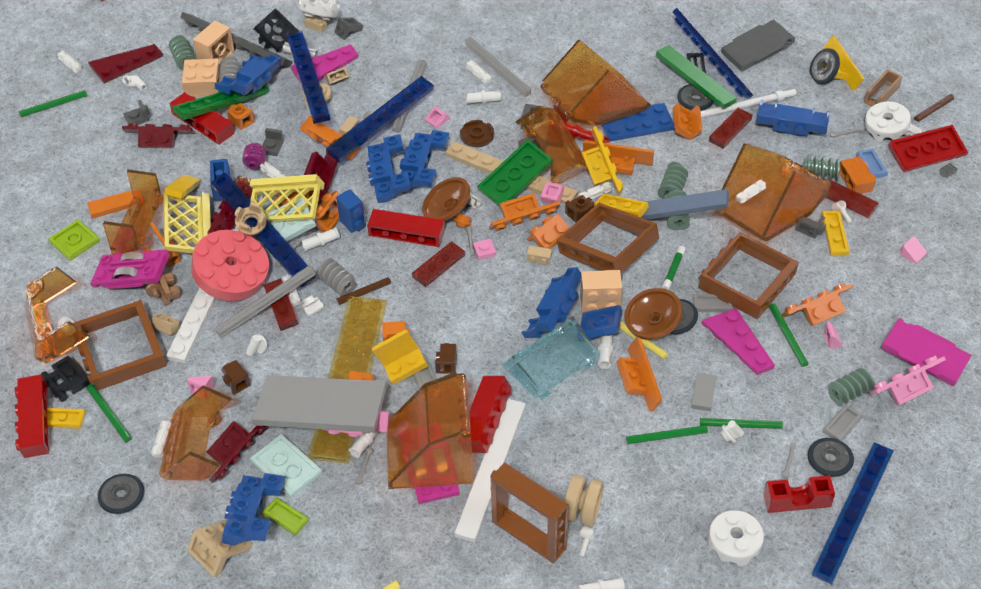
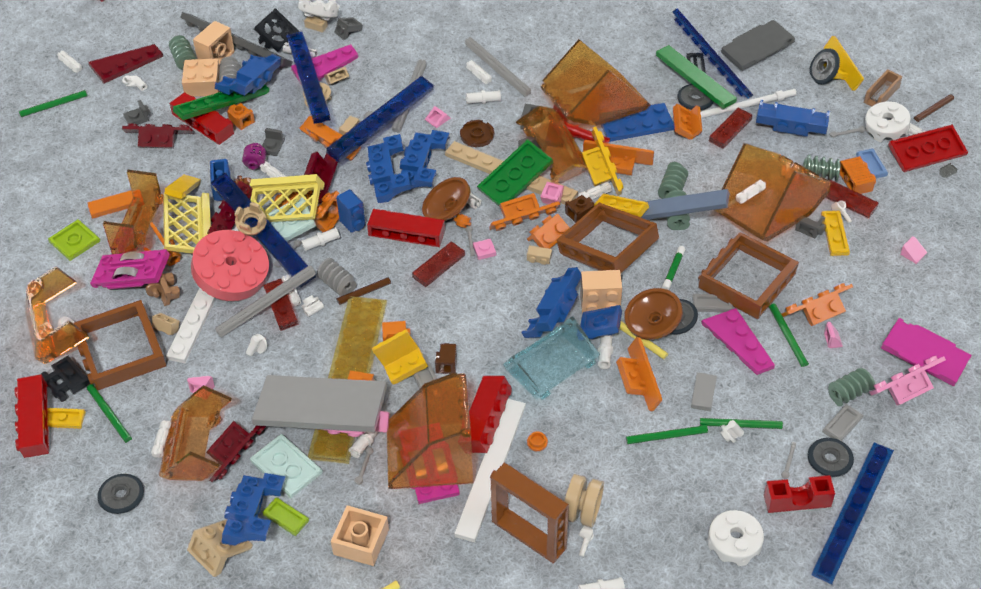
(235, 377): reddish brown brick -> none
(360, 535): none -> light nougat brick
(537, 441): none -> orange plate

